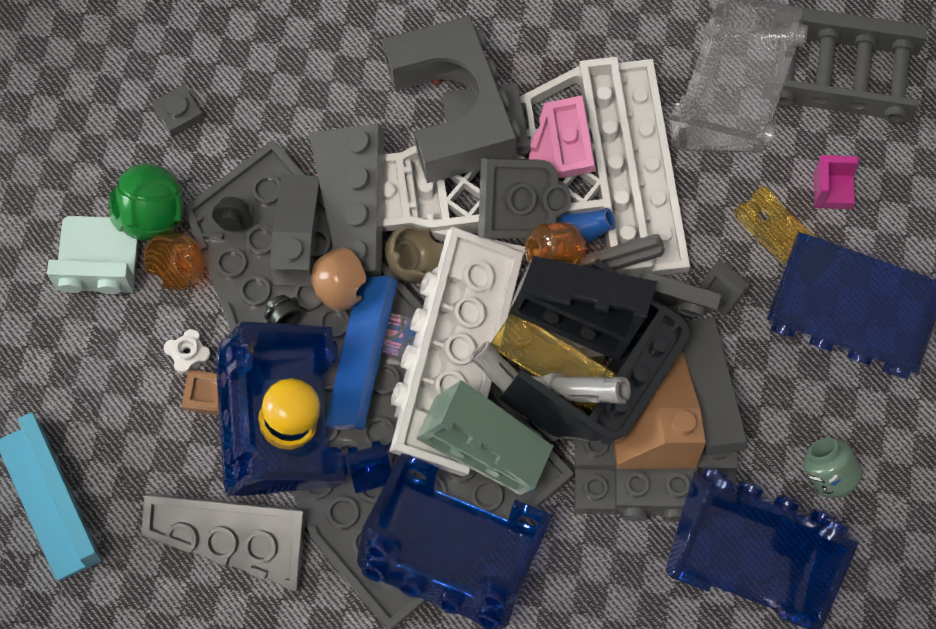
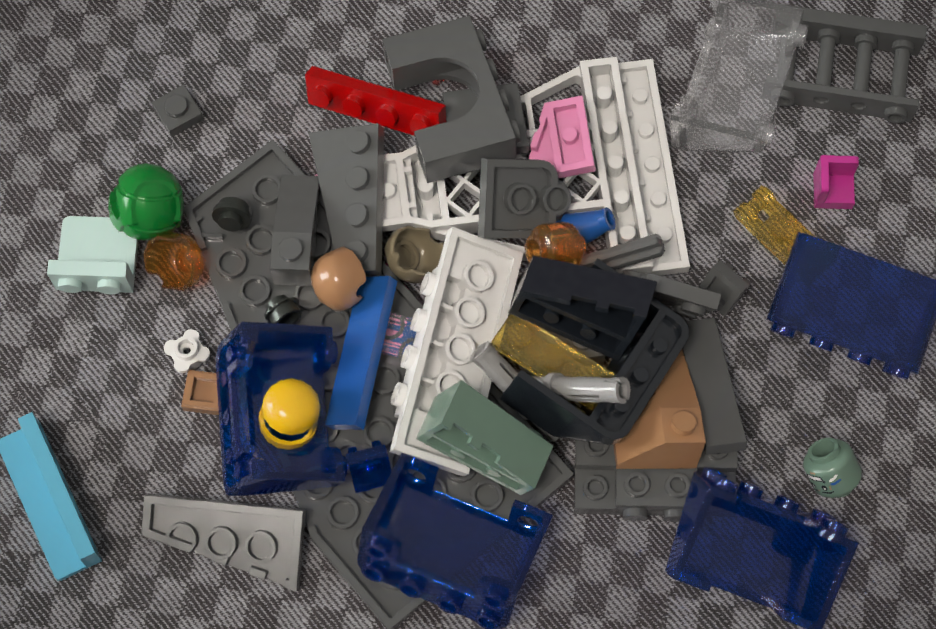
(371, 102): none -> red plate

